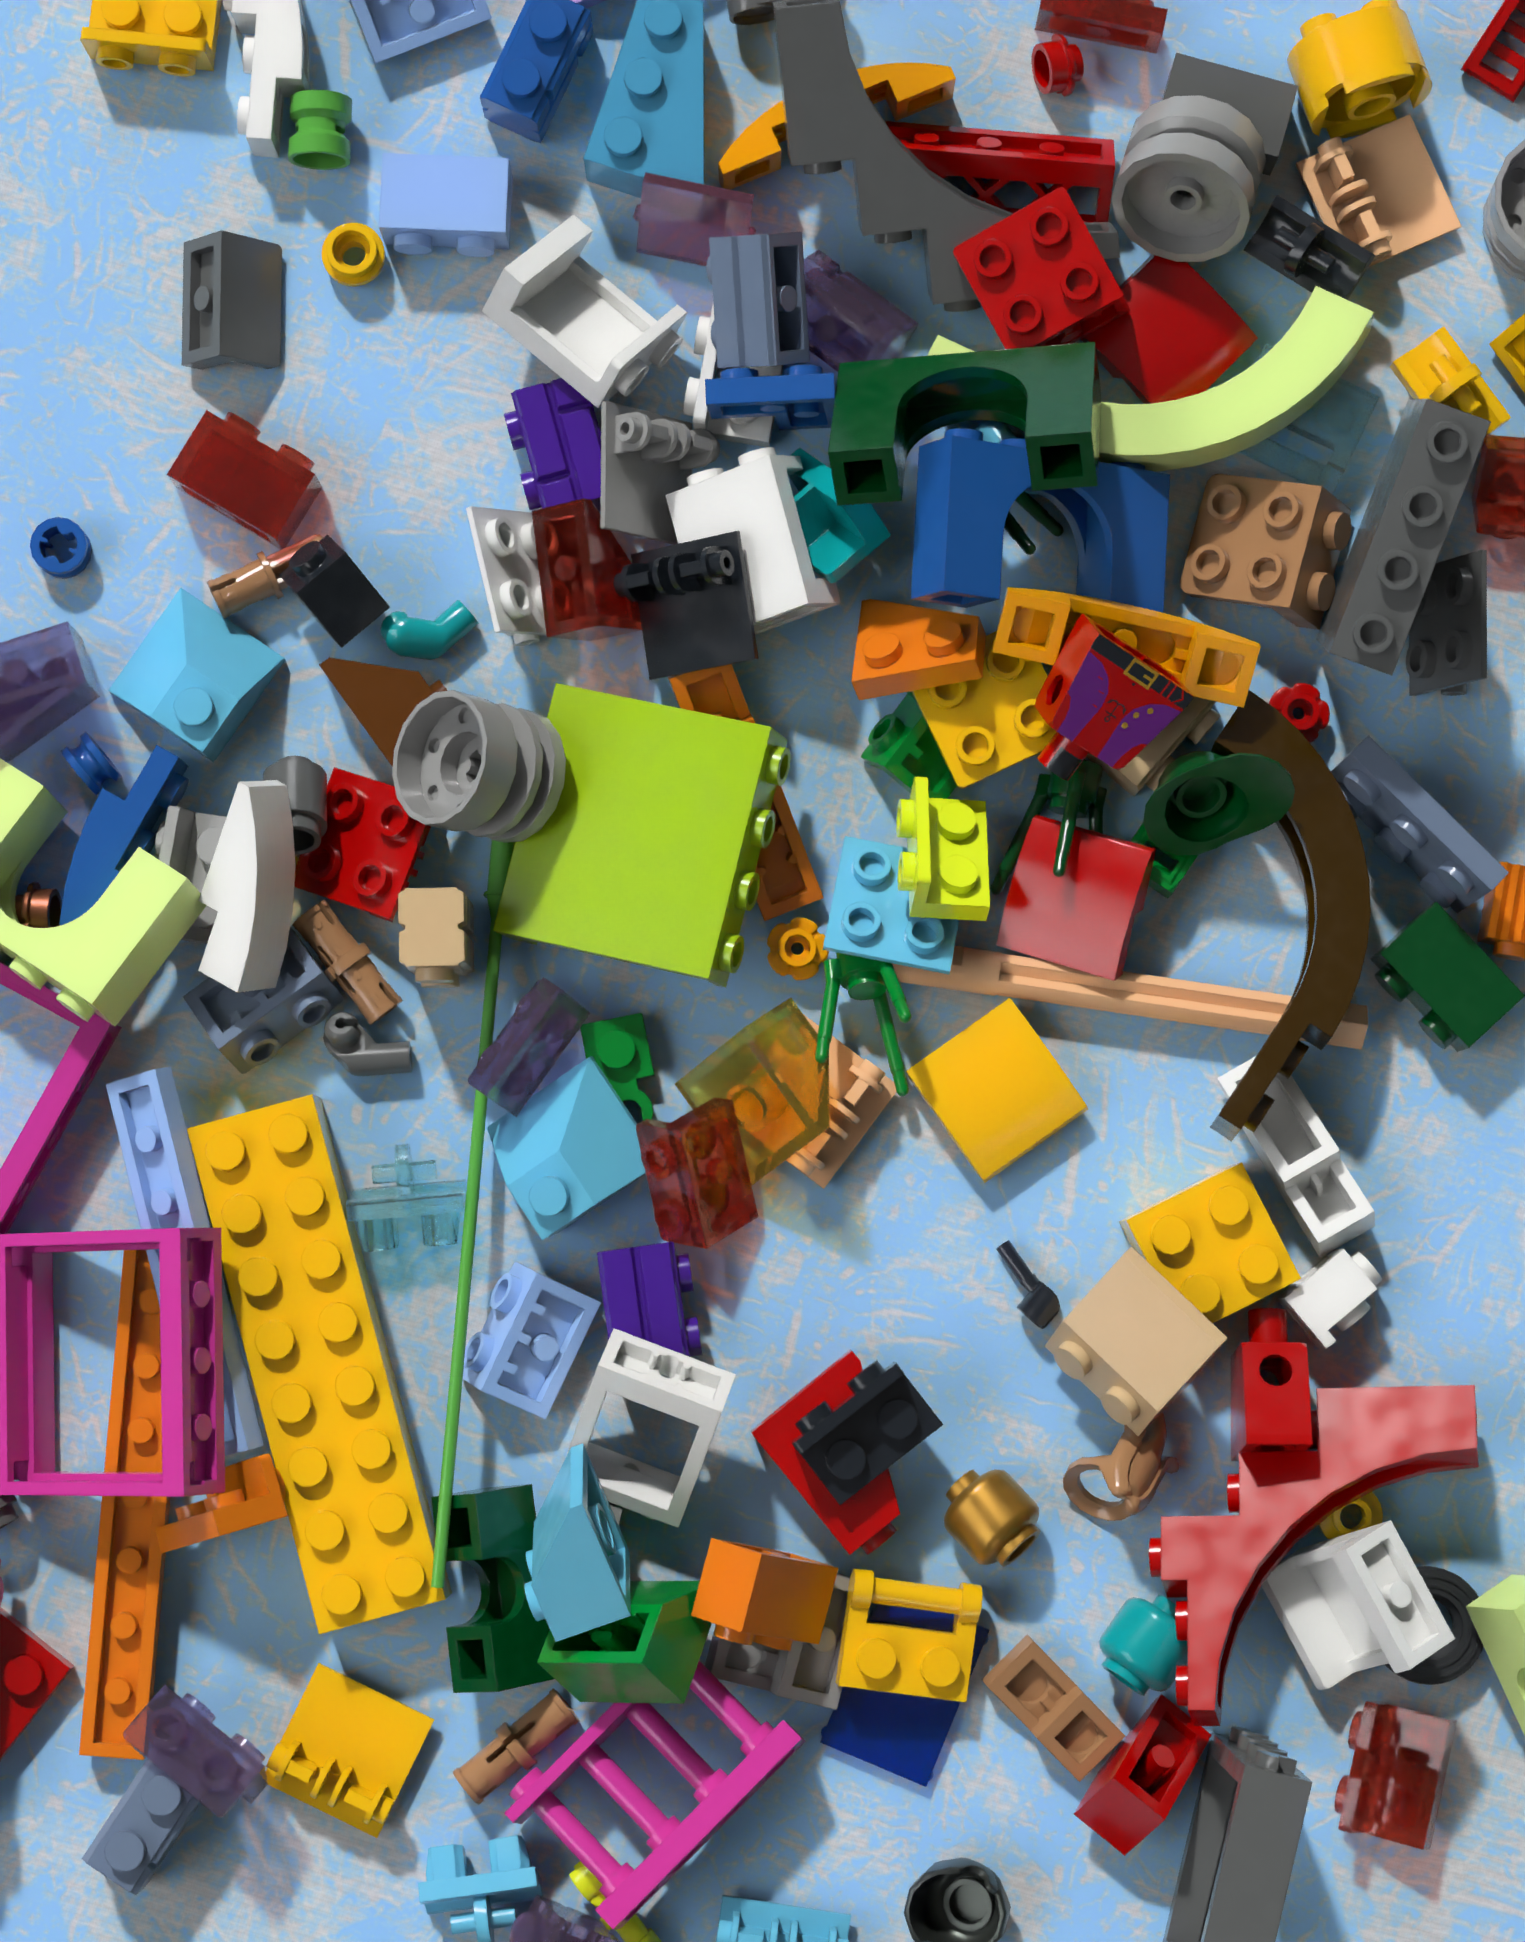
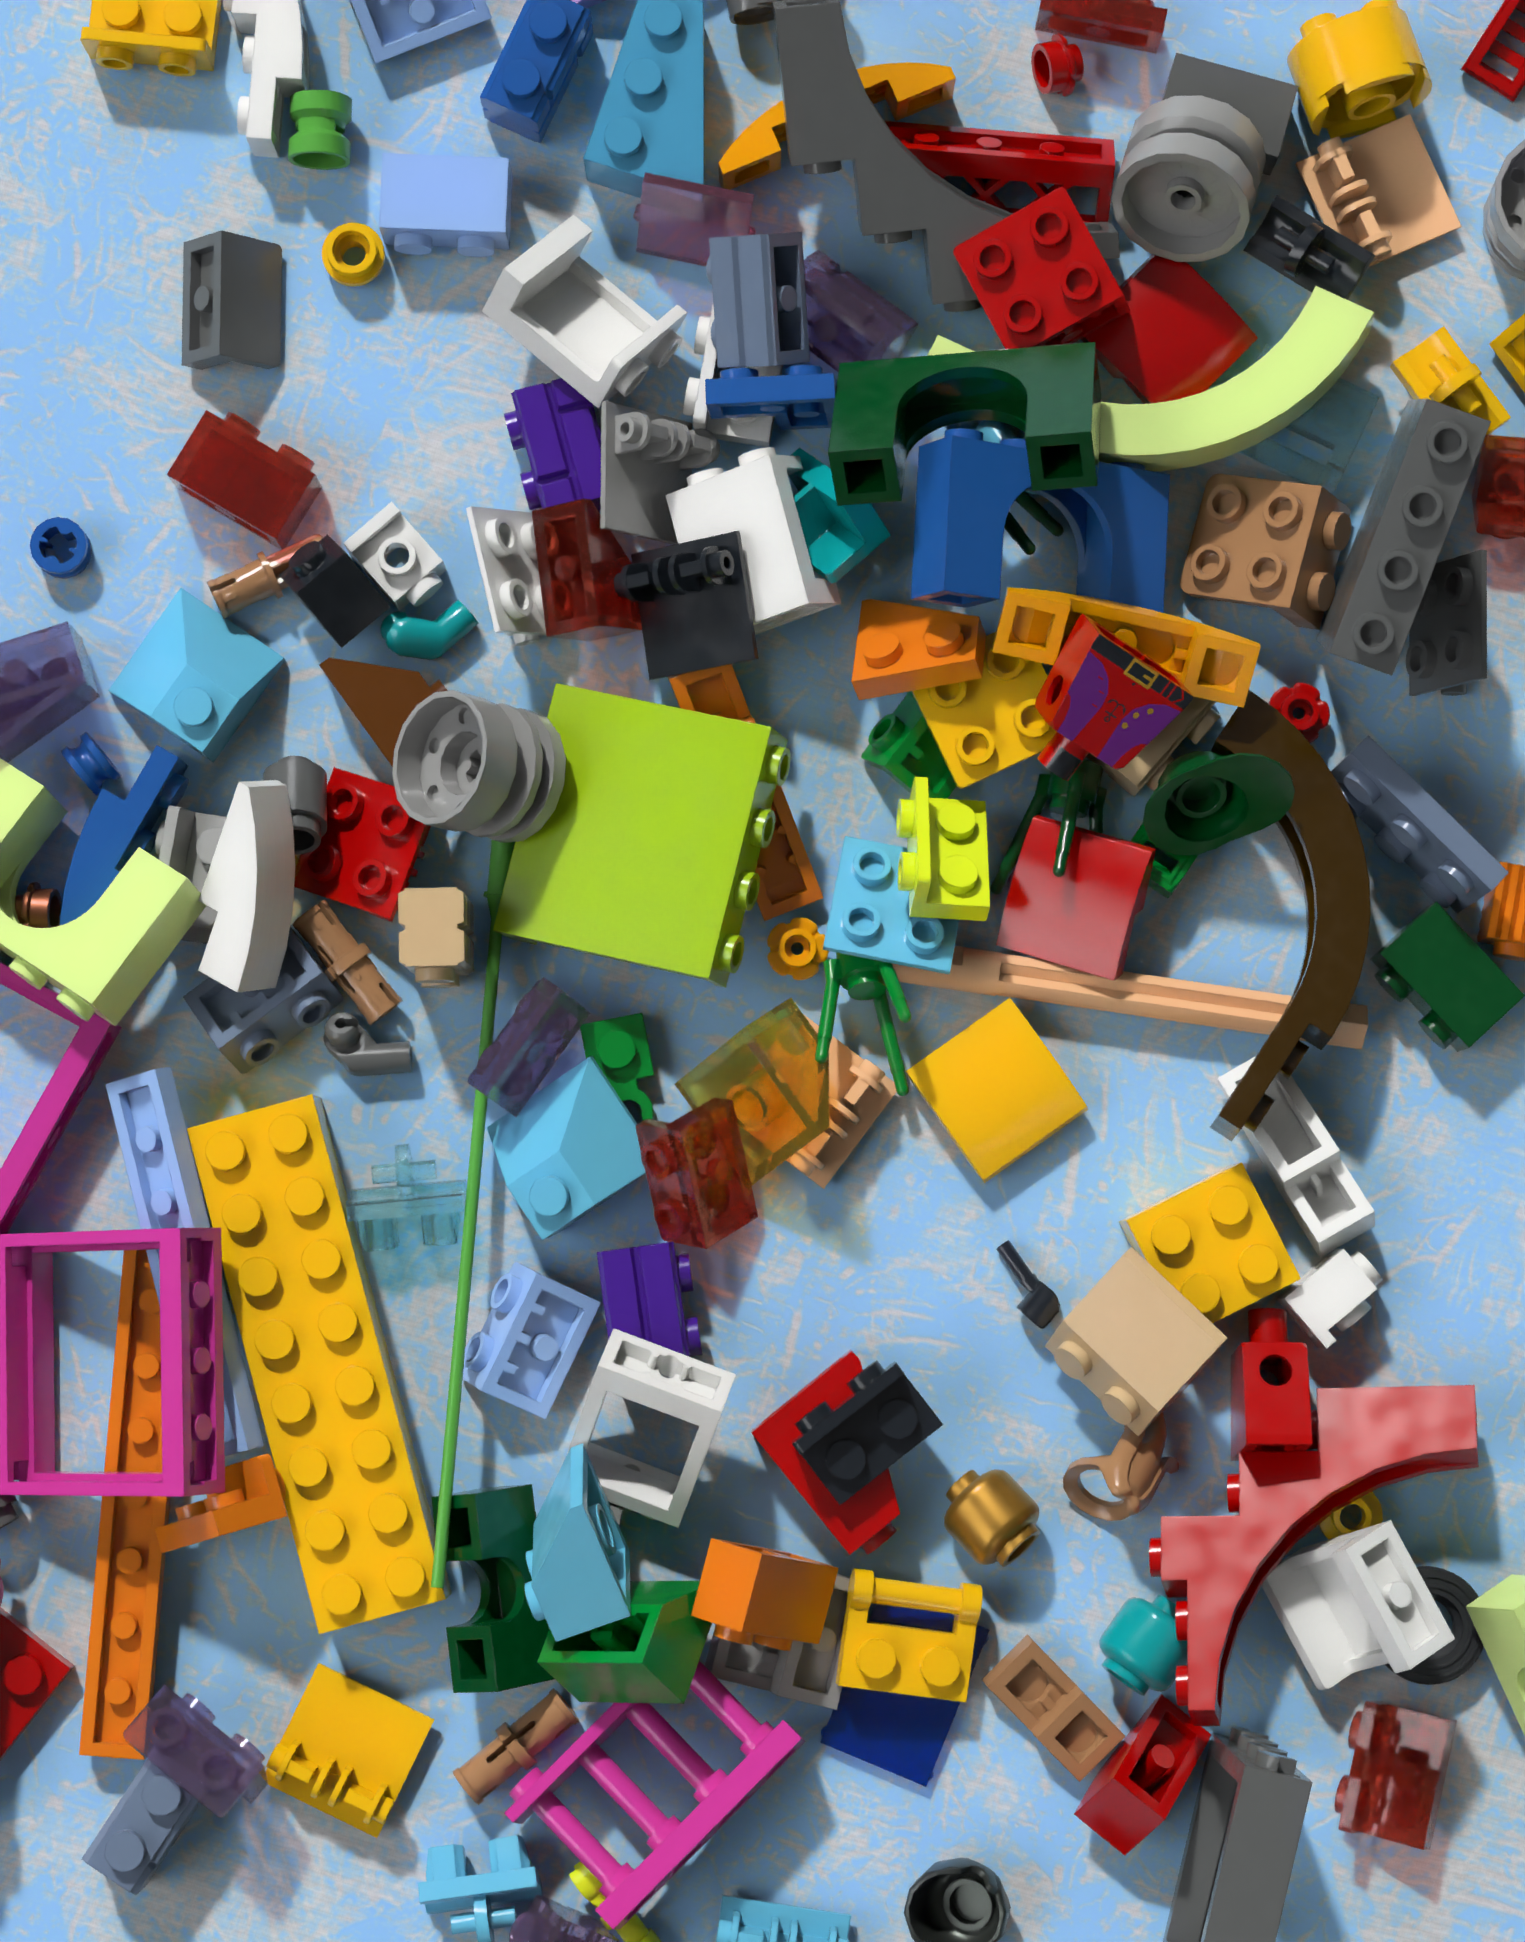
(382, 535): none -> white brick

